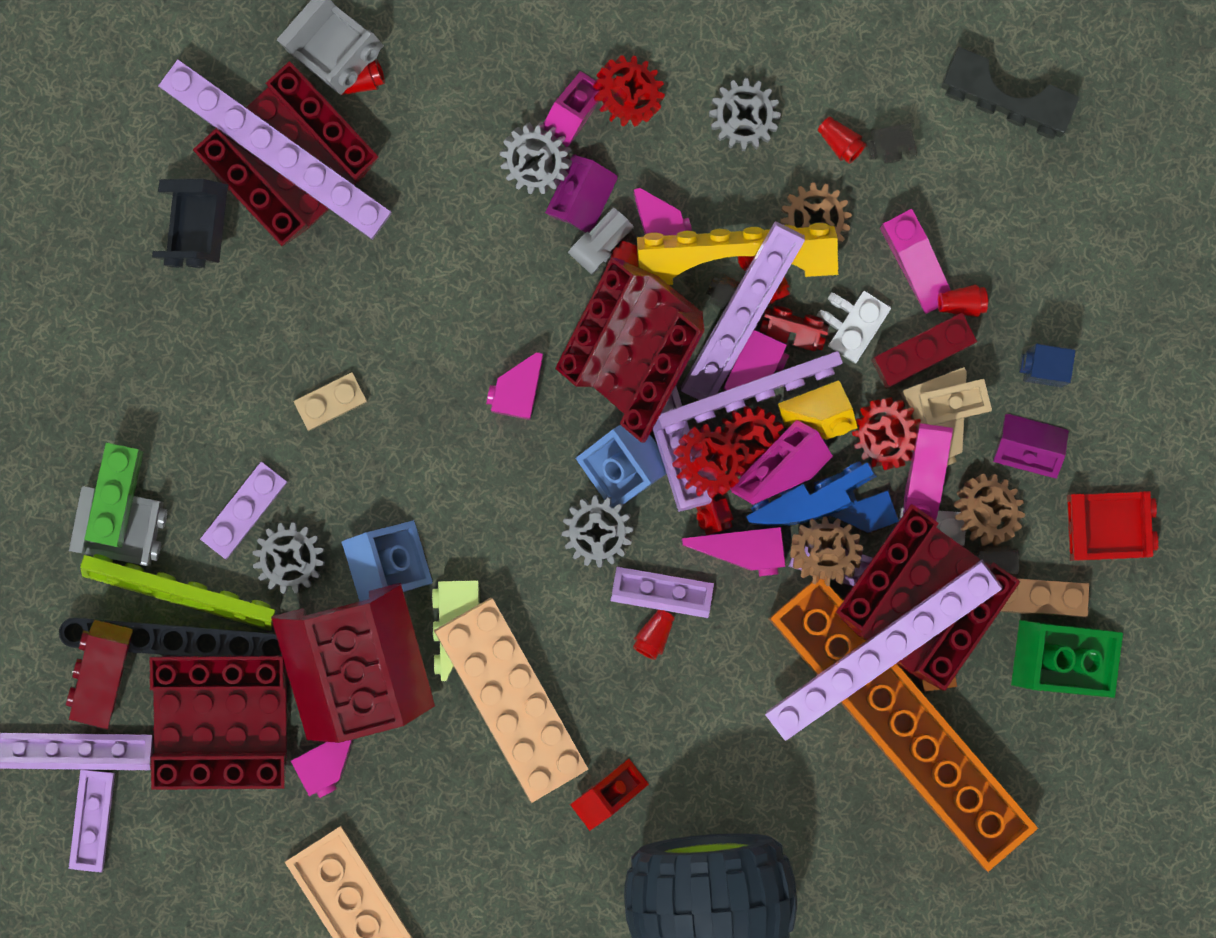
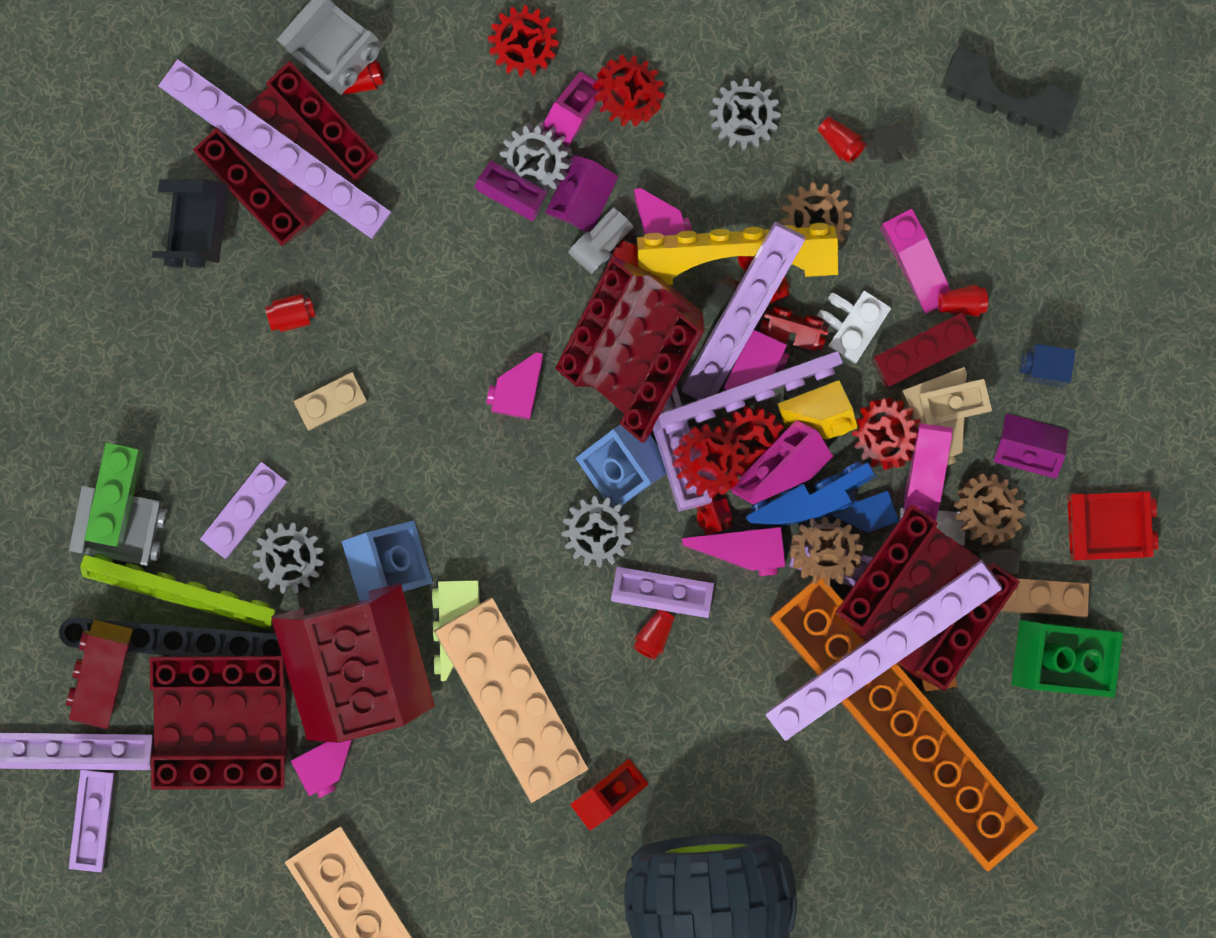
(290, 313): none -> red brick
(511, 190): none -> magenta panel
(537, 35): none -> red gear

